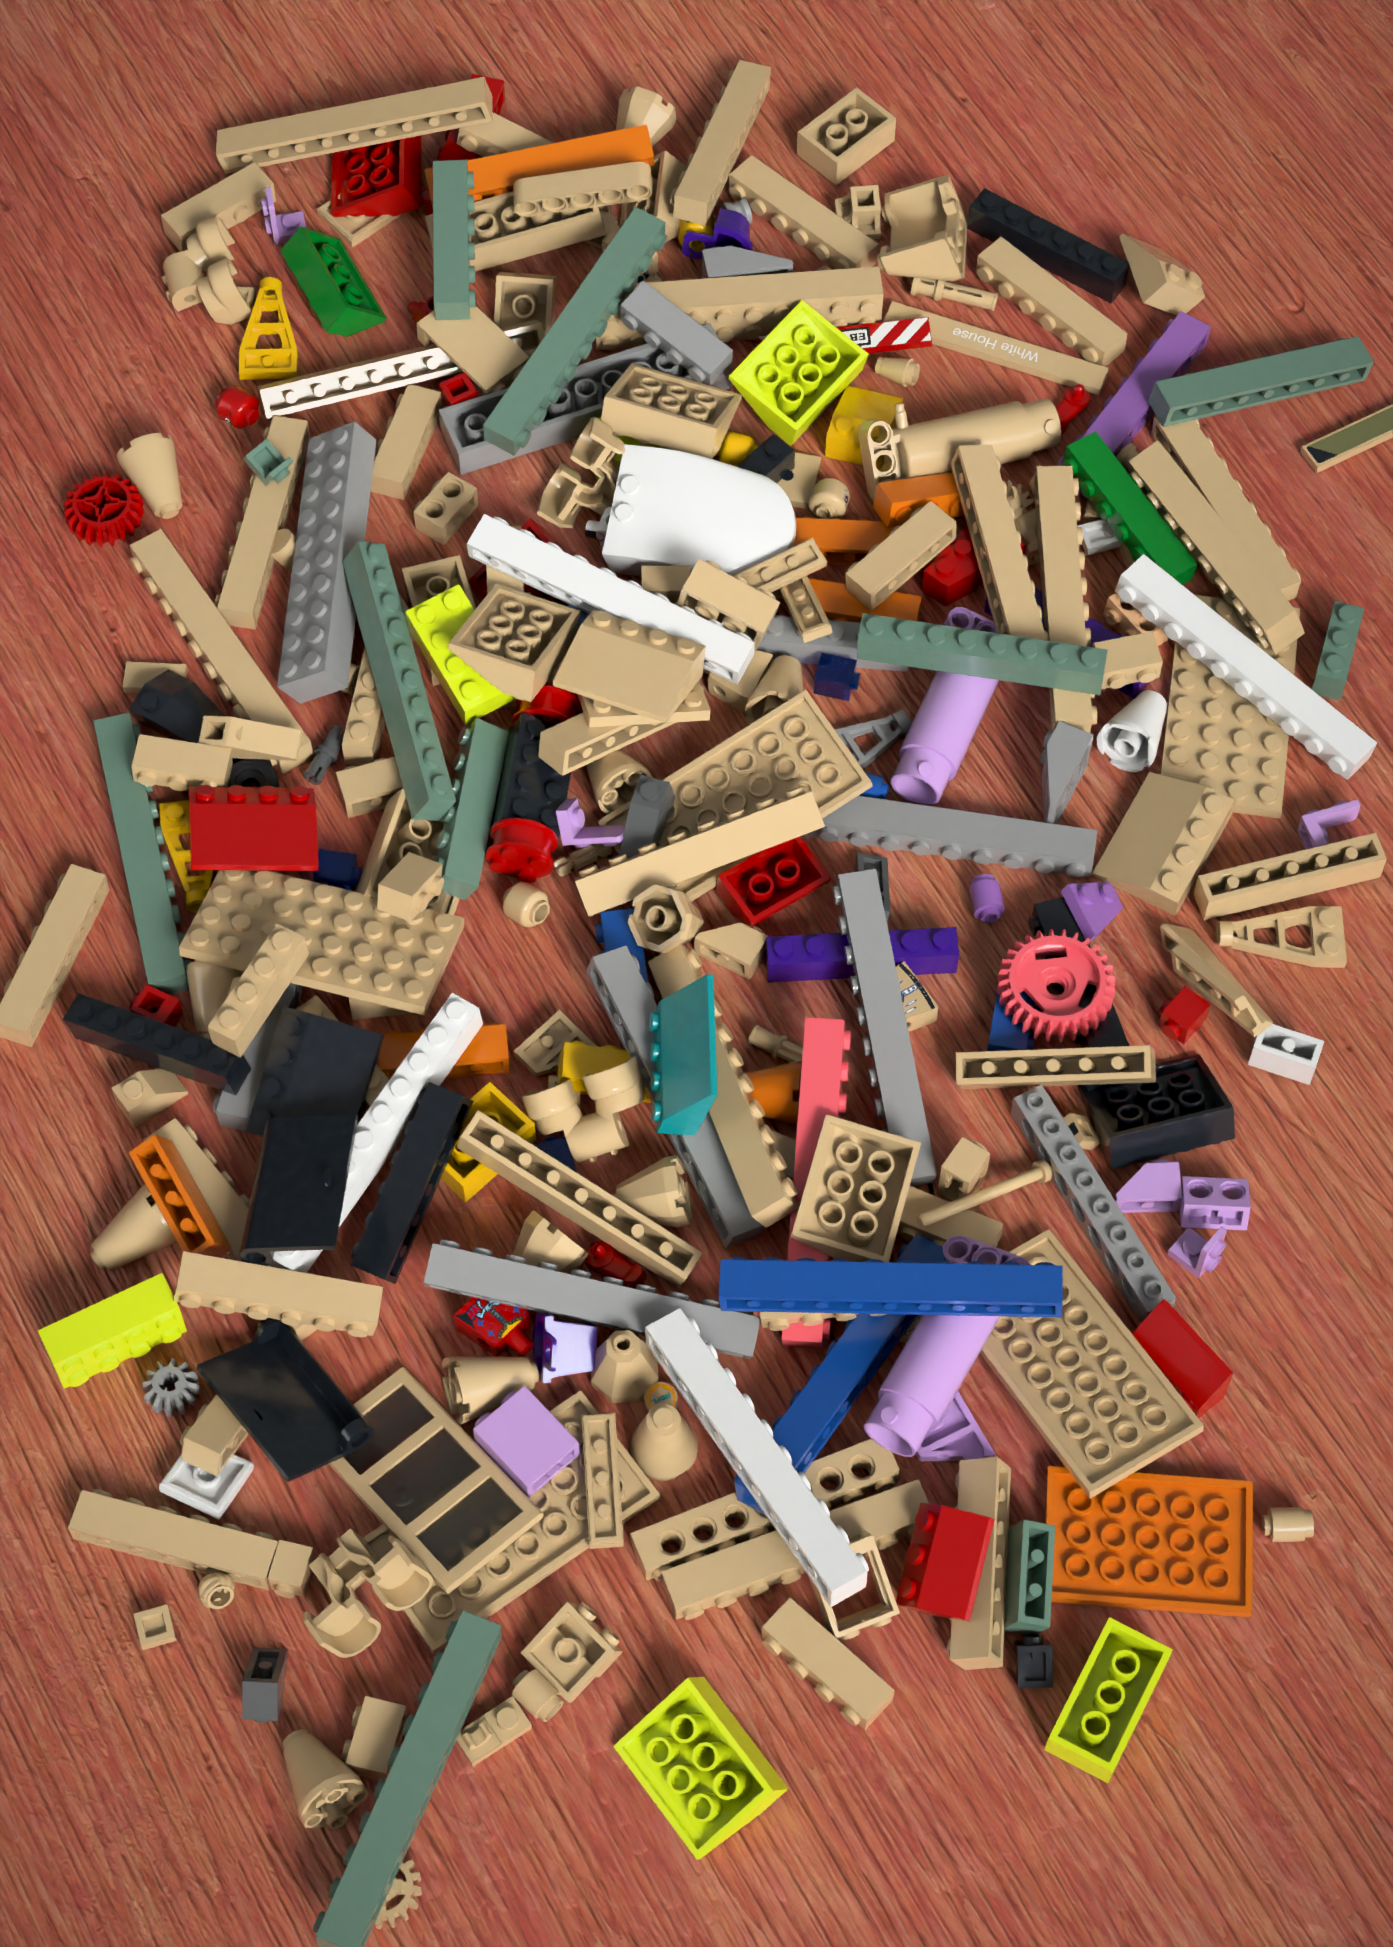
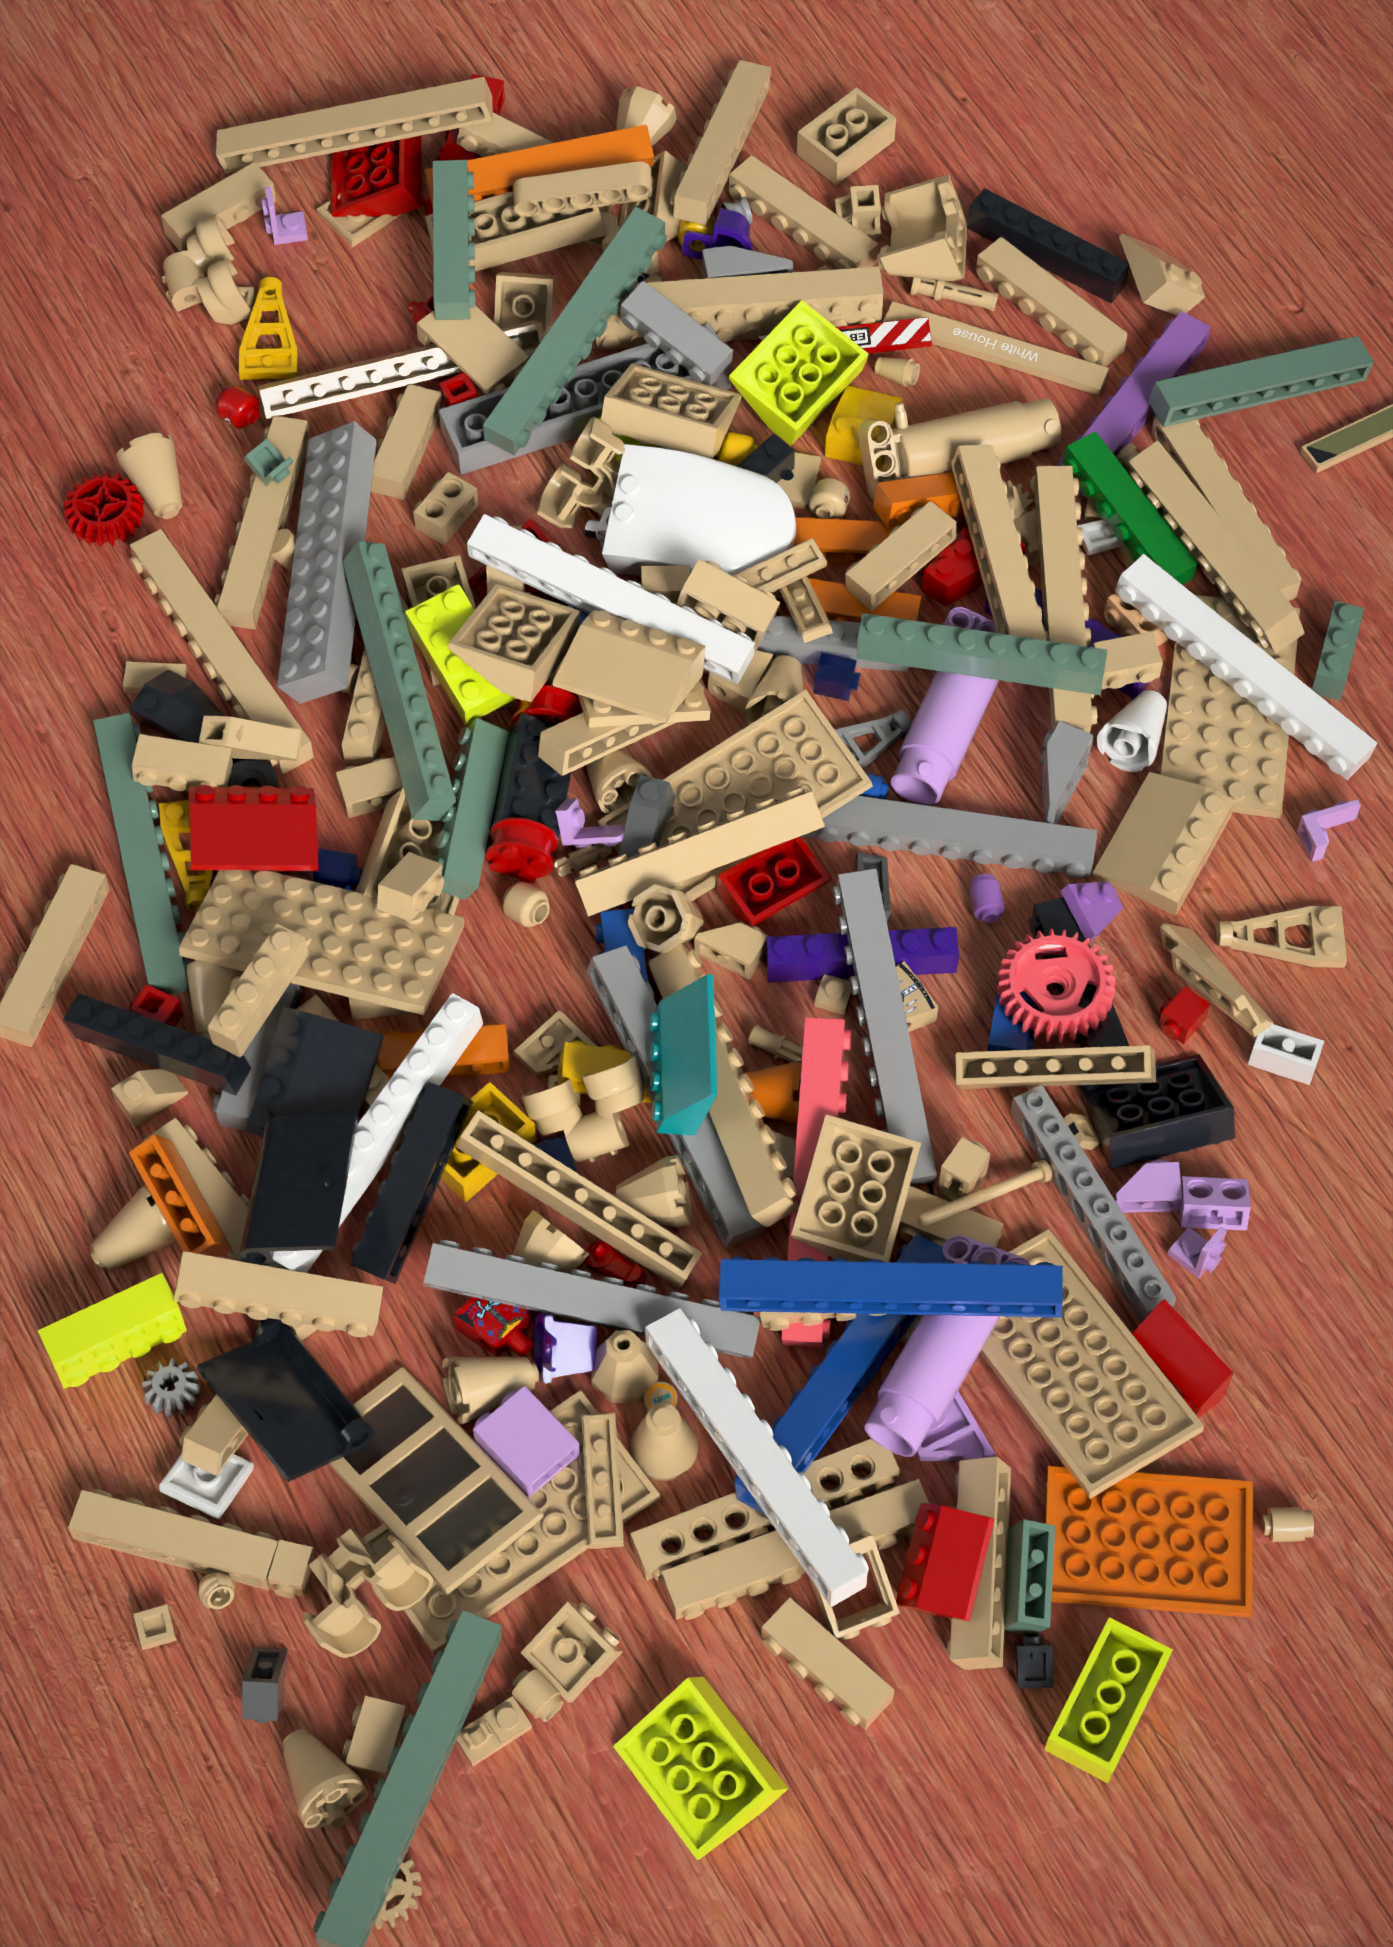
(325, 755): dark grey pin -> none
(331, 283): green slope -> none
(833, 994): none -> tan plate
(1071, 404): red piece -> none
(1289, 876): tan brick -> none

